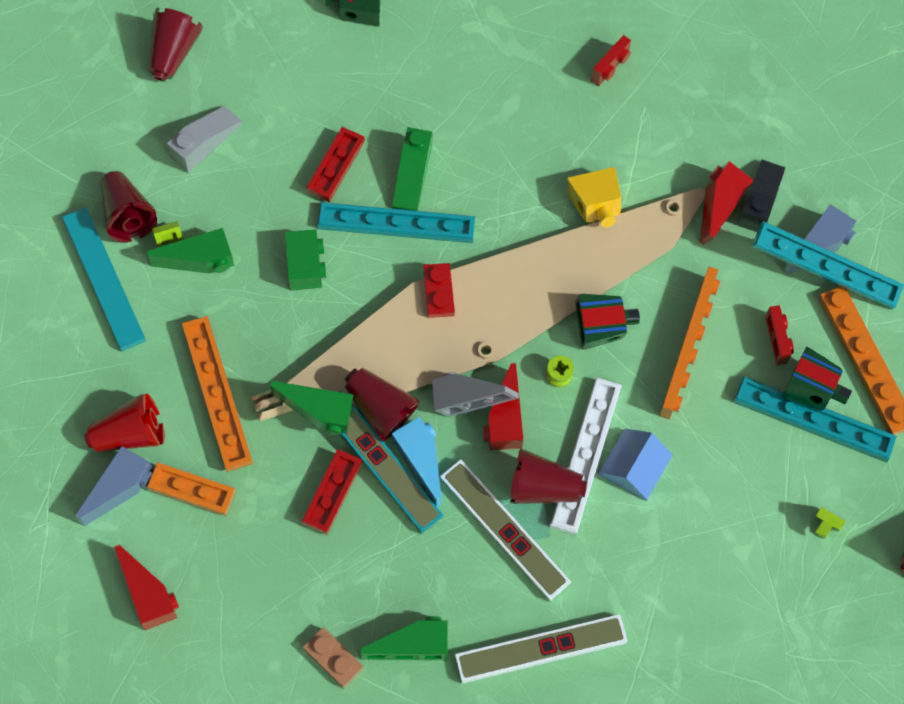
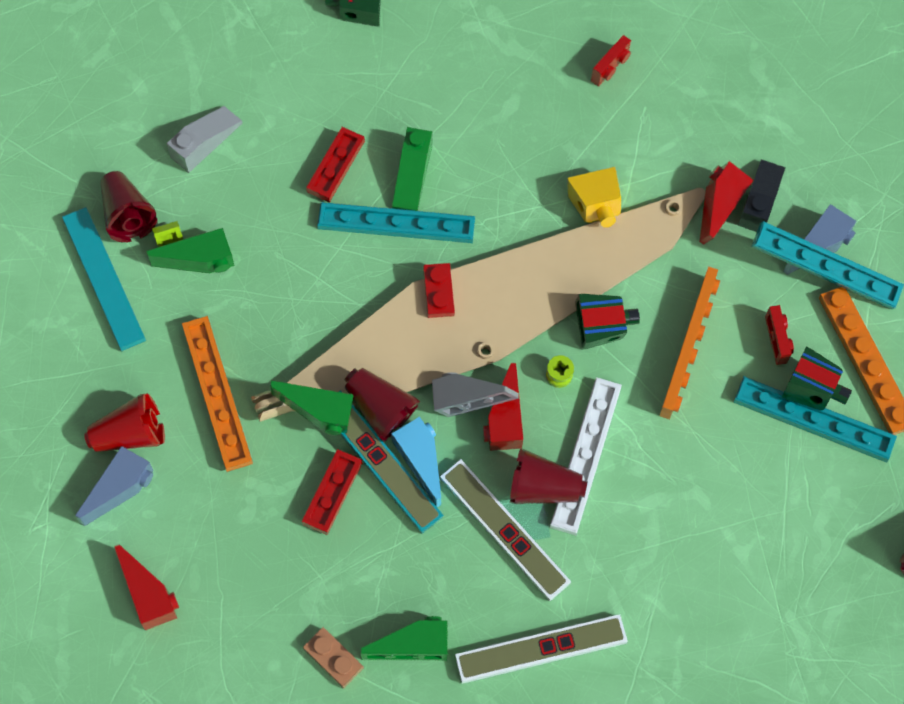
(170, 42): dark red cone -> none
(191, 489): orange plate -> none
(303, 259): green brick -> none
(636, 462): medium blue slope -> none
(828, 521): lime tile -> none

